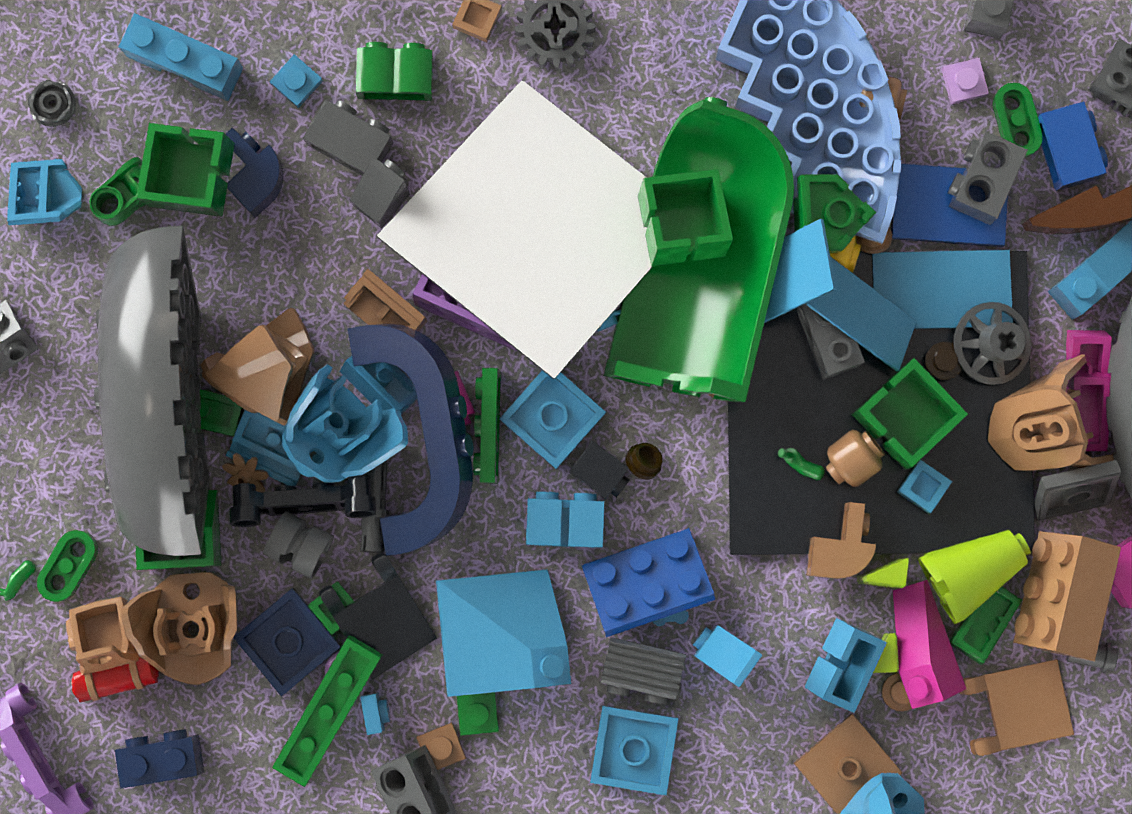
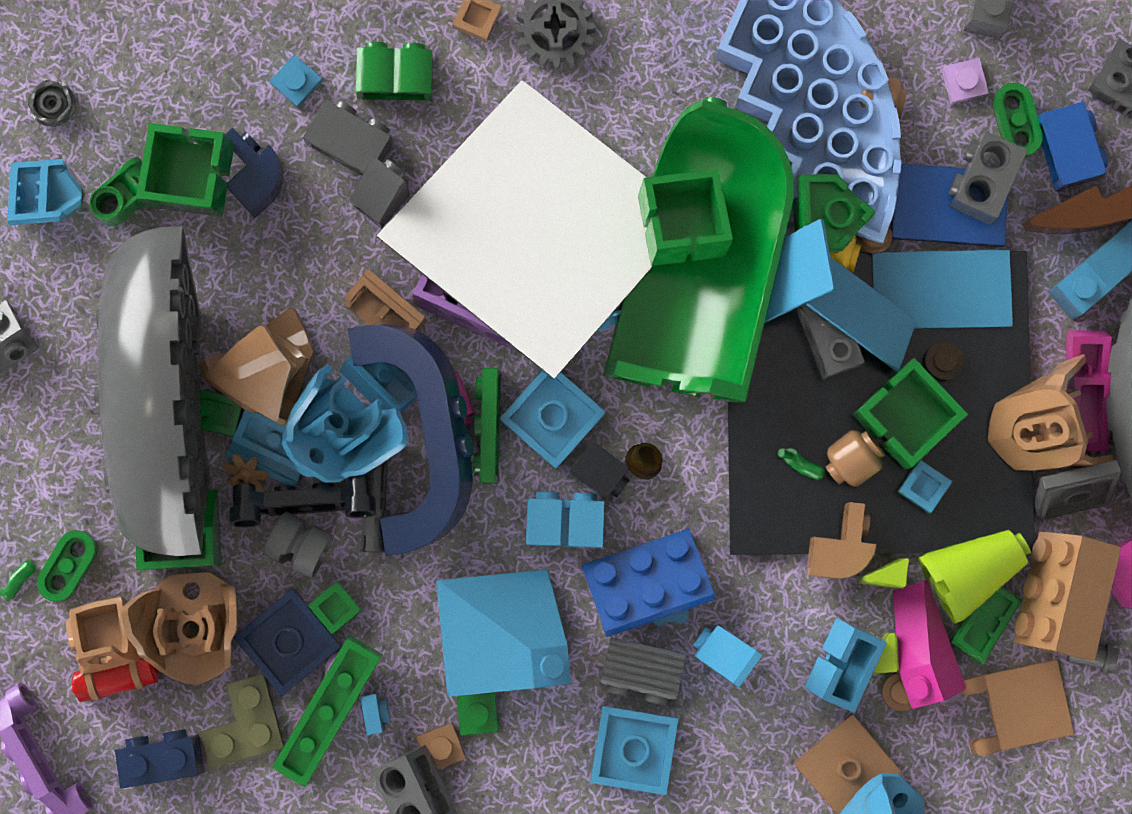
(182, 55): dark azure arch -> none
(255, 726): none -> olive plate
(382, 618): black flag -> none
(996, 342): dark grey wheel -> none

